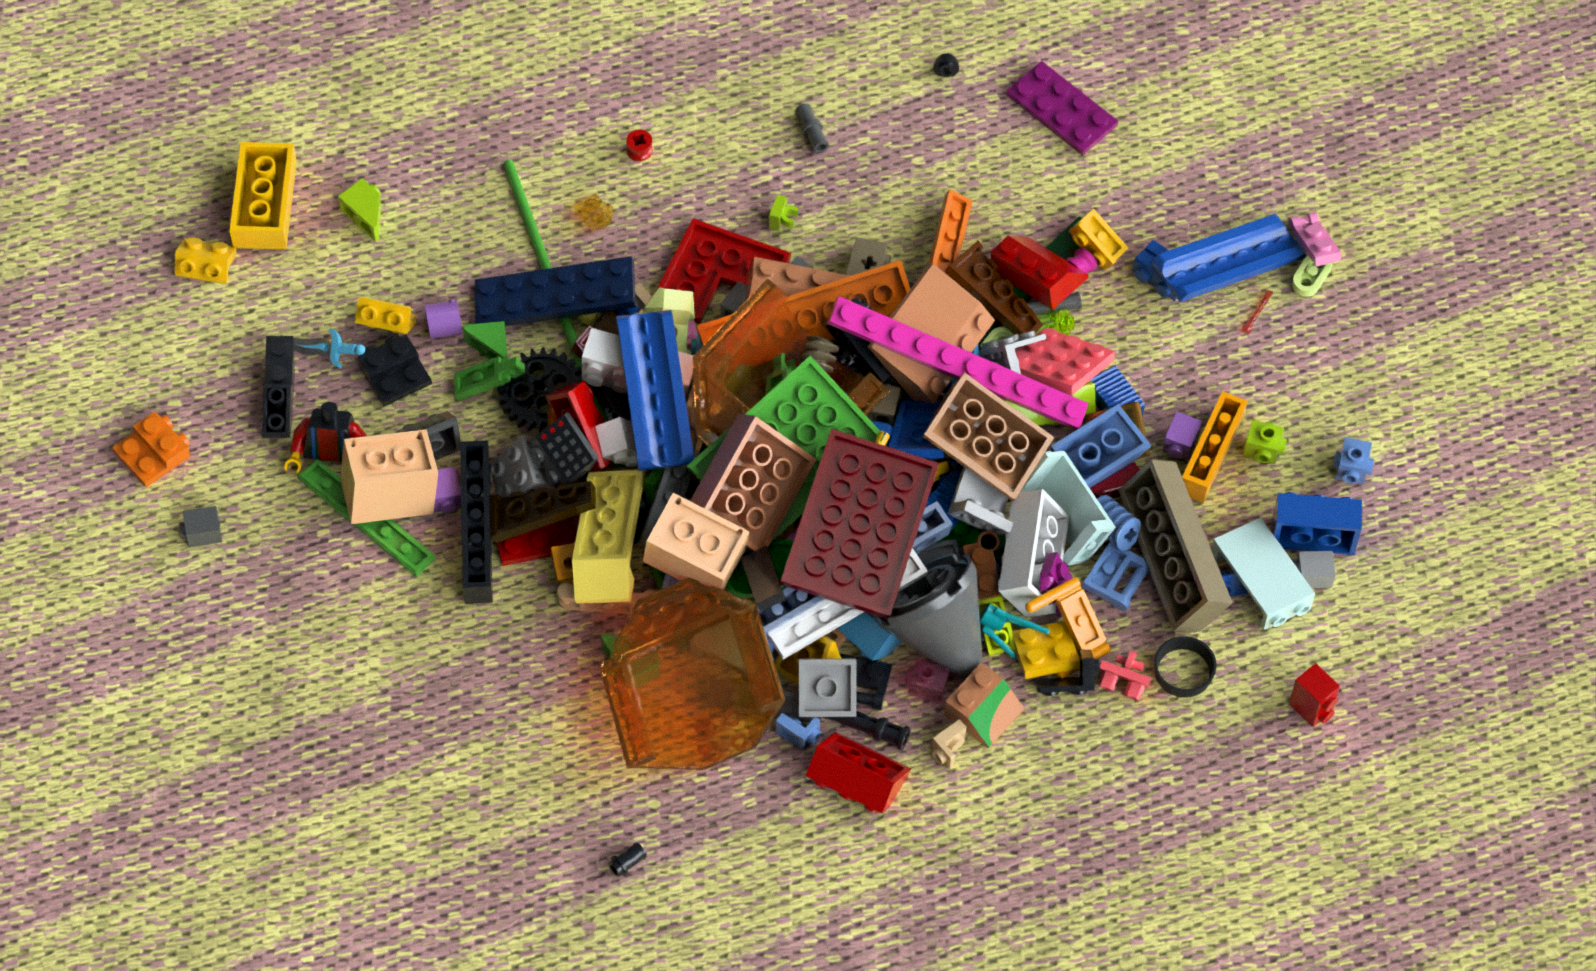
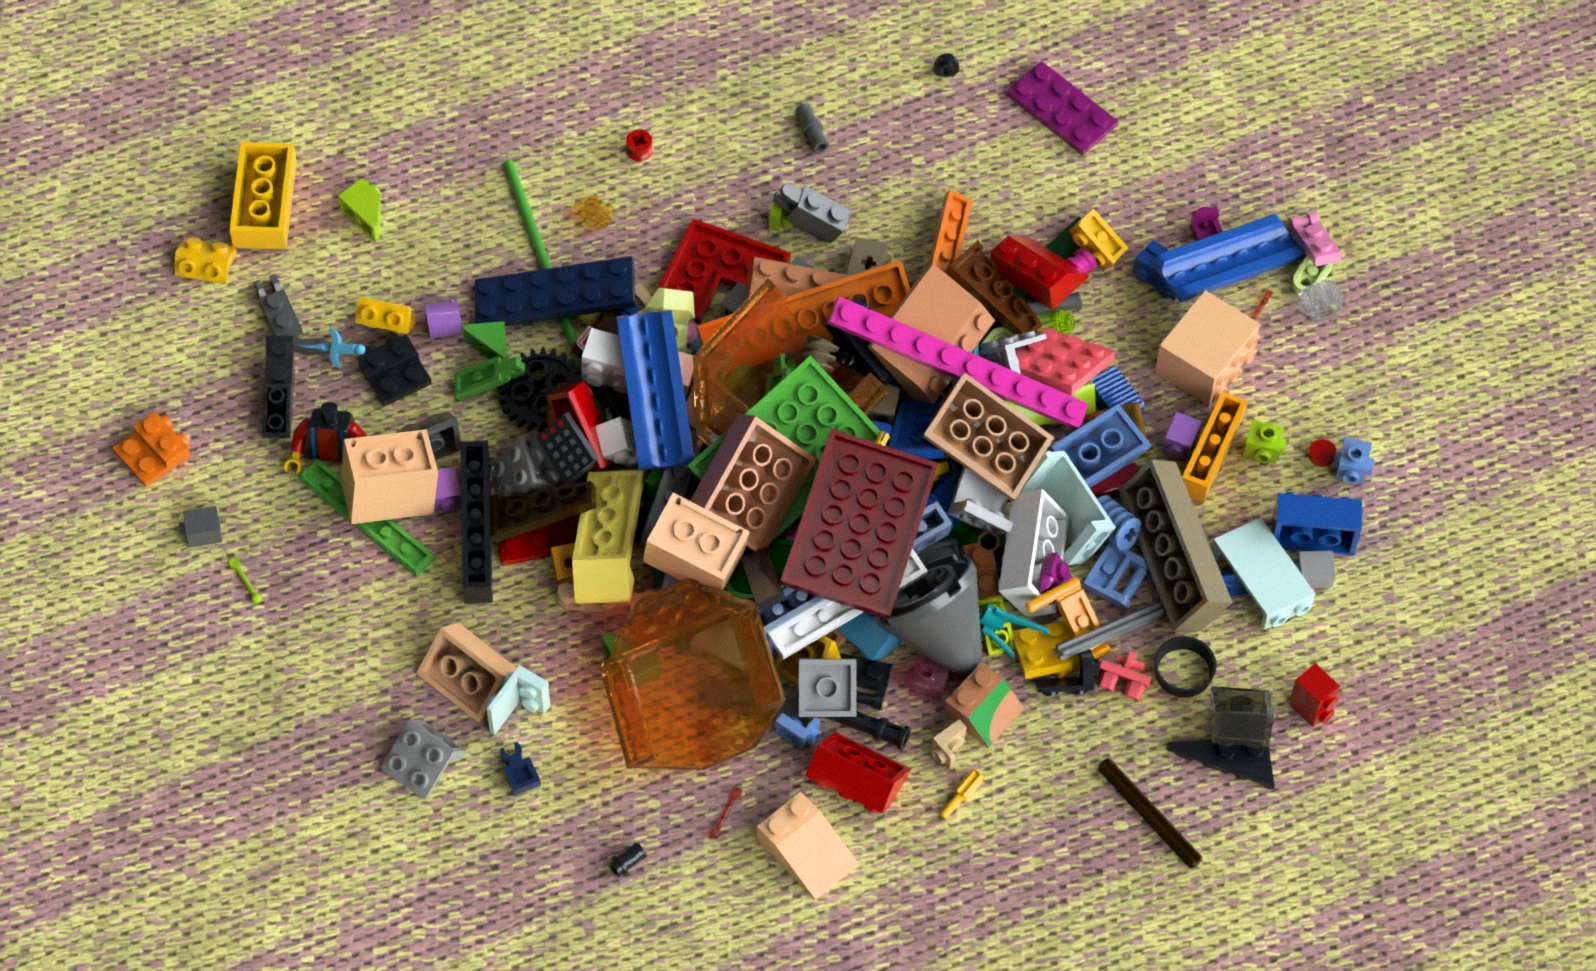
(235, 564): none -> lime hinge
(278, 309): none -> dark grey hinge
(421, 757): none -> light grey bracket
(464, 669): none -> light nougat slope
(517, 687): none -> light aqua bracket
(519, 772): none -> dark blue plate
(715, 832): none -> clear red hinge
(806, 845): none -> light nougat slope
(812, 211): none -> dark grey hinge
(963, 791): none -> yellow axle
(1110, 630): none -> dark grey axle
(1150, 813): none -> dark brown axle
(1205, 222): none -> magenta bracket
(1207, 348): none -> light nougat container
(1233, 759): none -> black wing
(1240, 717): none -> clear smoke brick
(1320, 300): none -> clear gear
(1322, 452): none -> red tile

